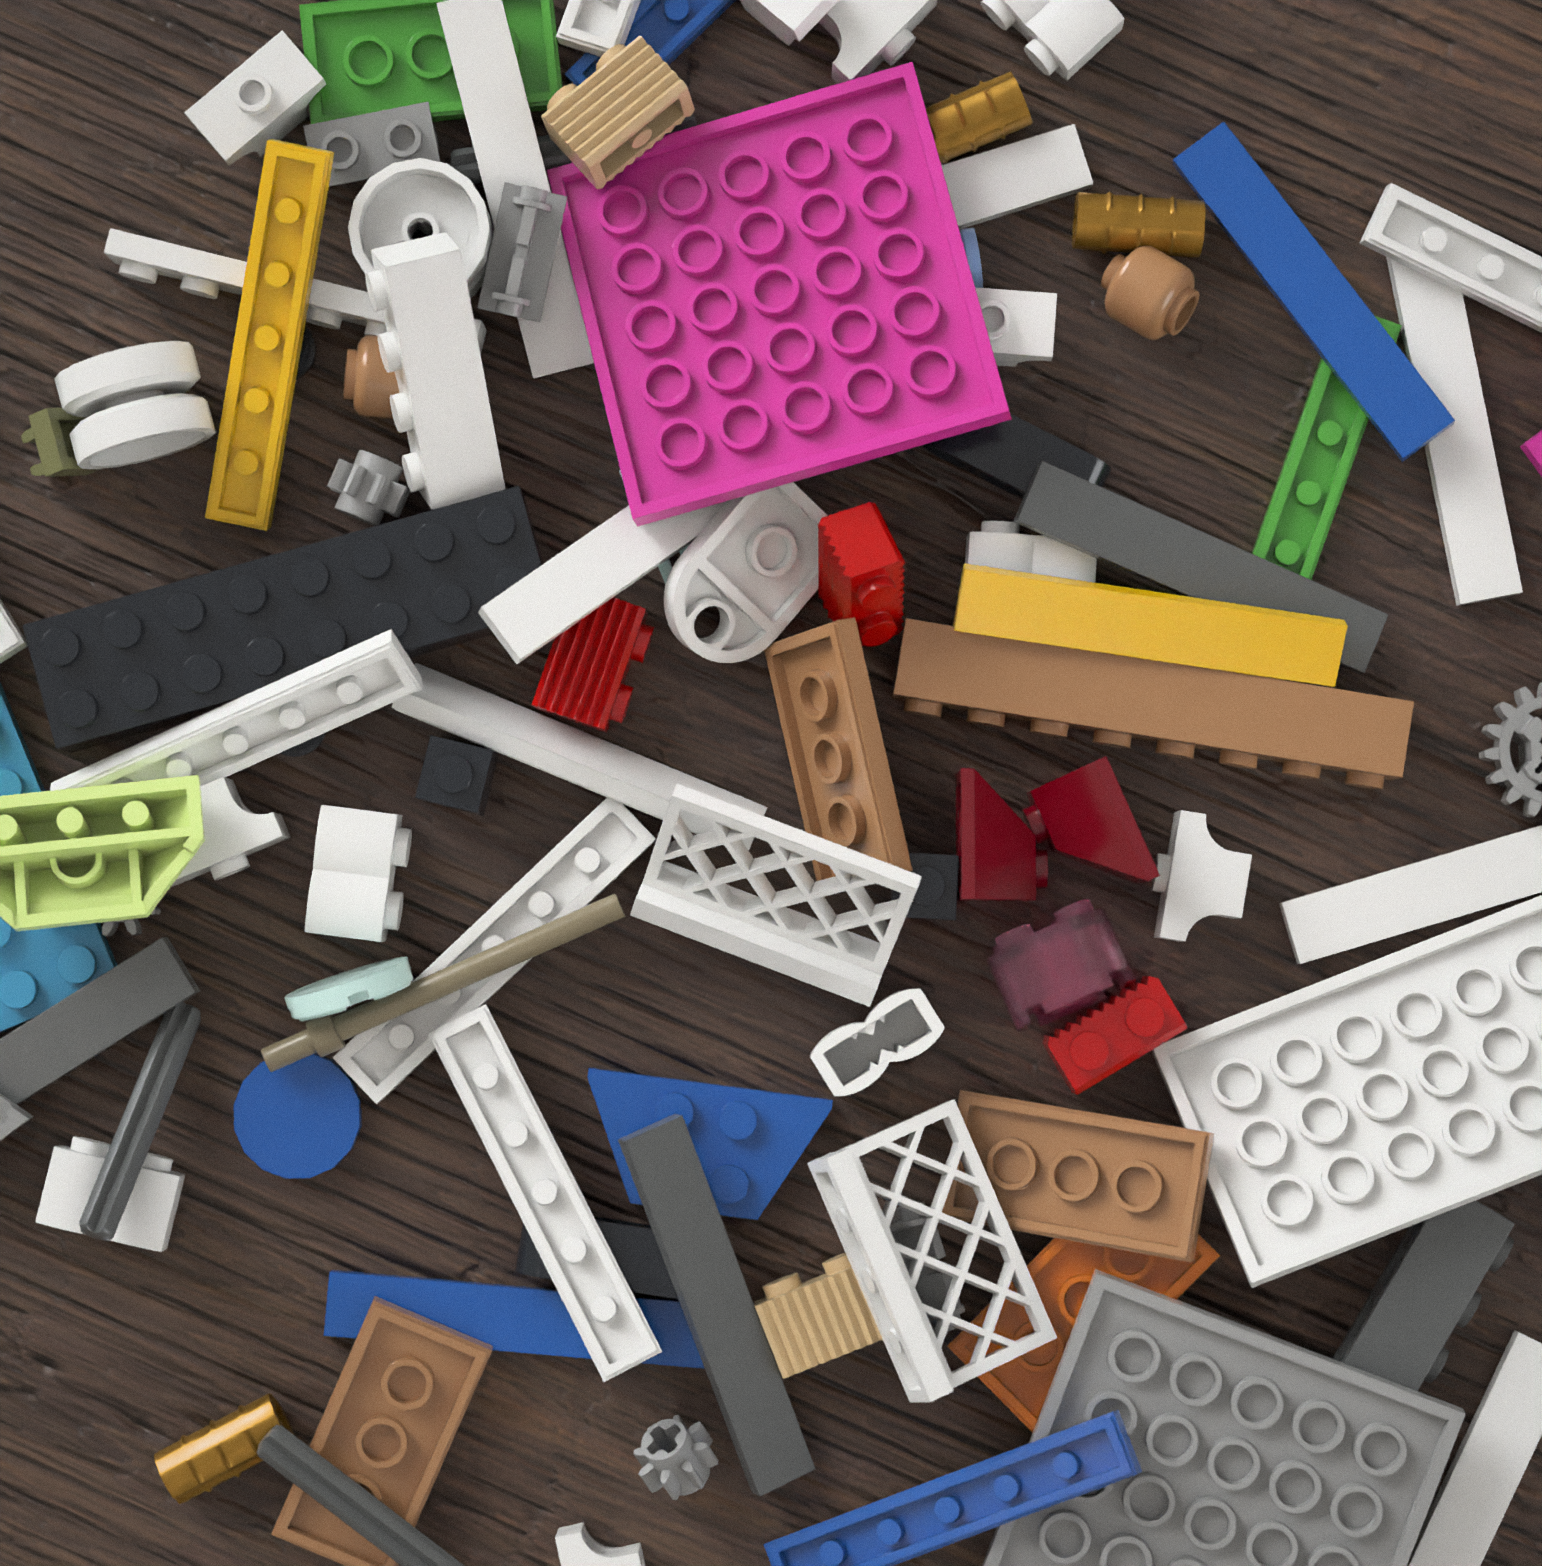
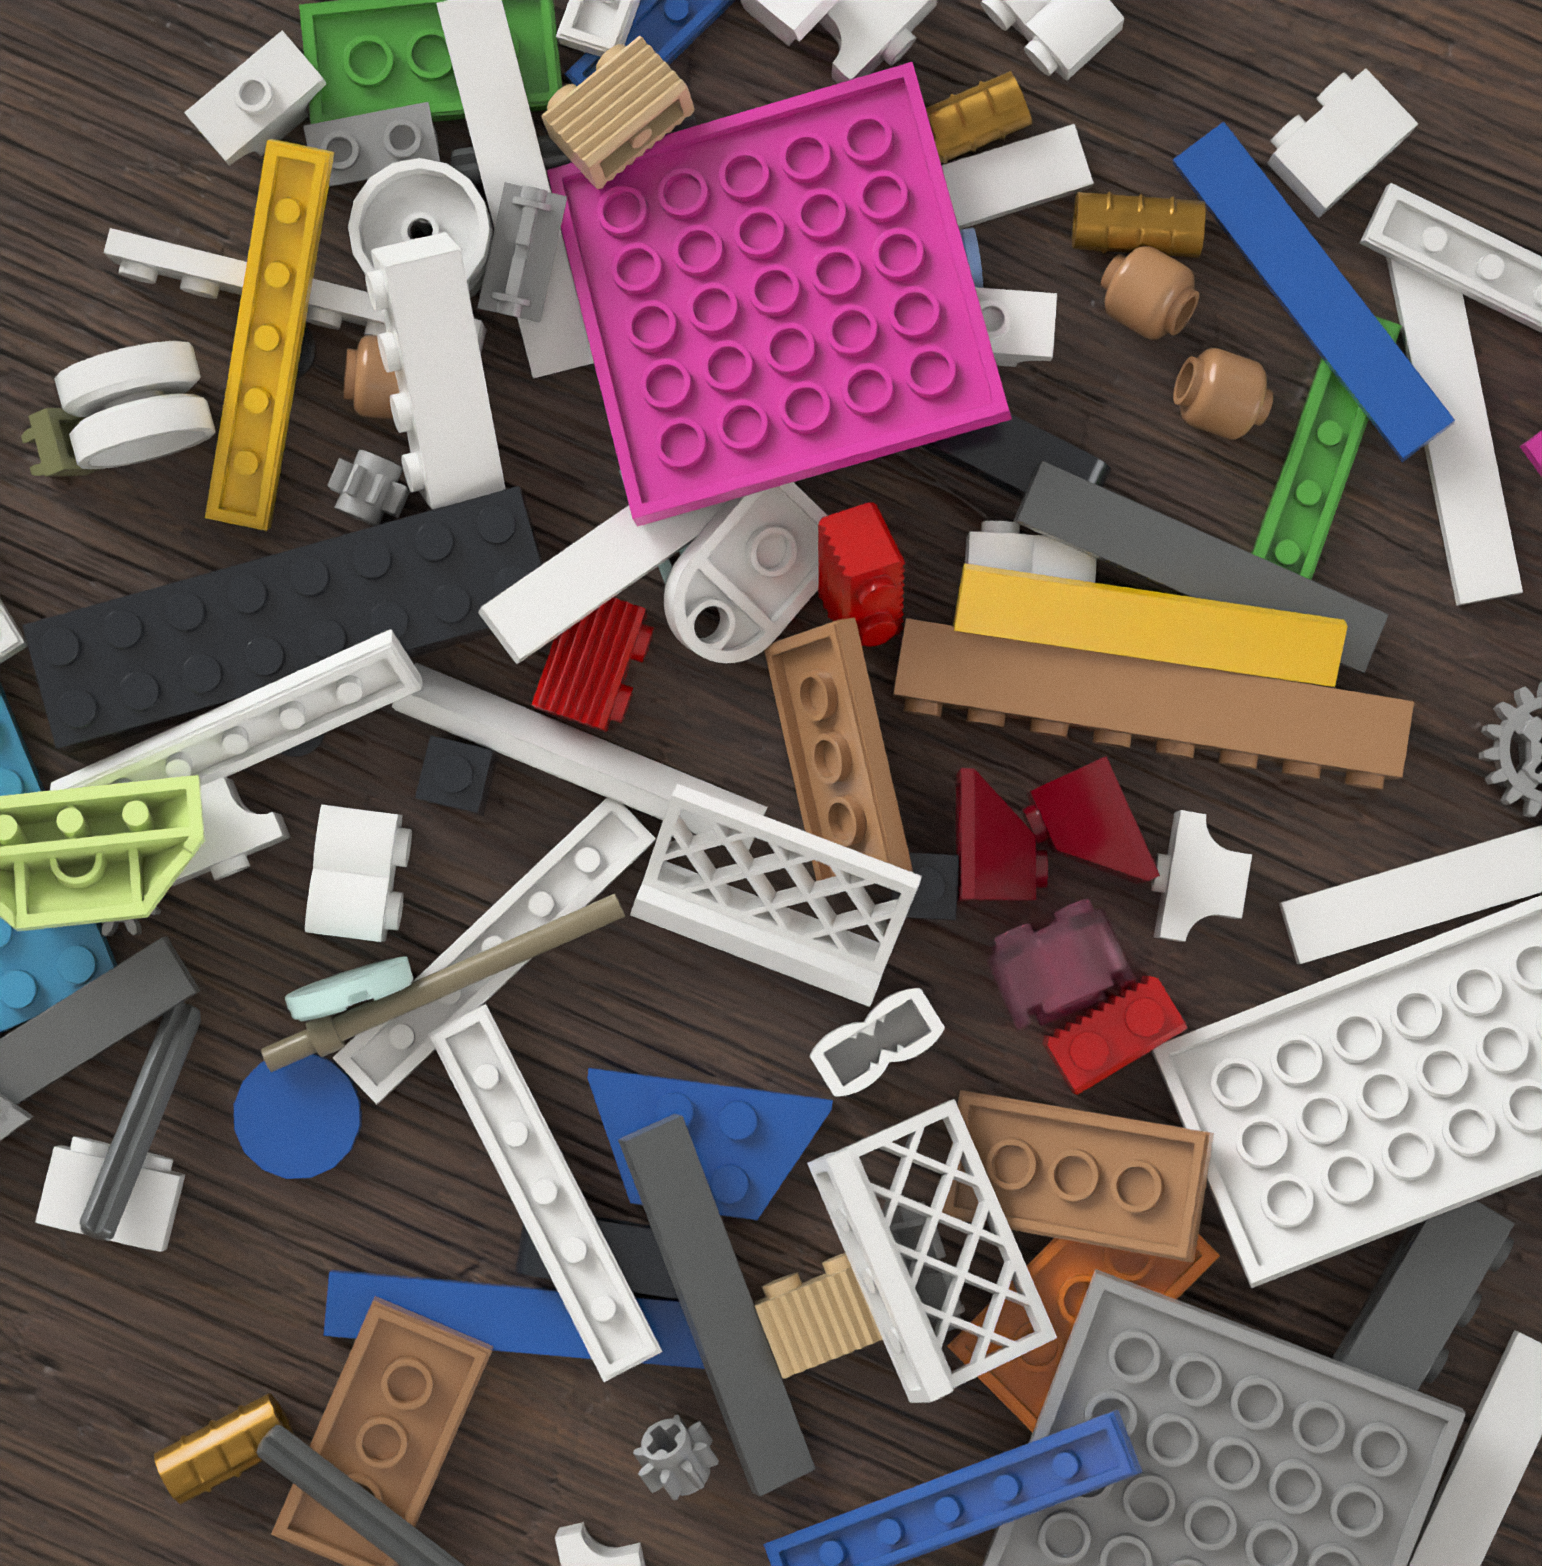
(1222, 393): none -> medium nougat head
(1340, 141): none -> white brick

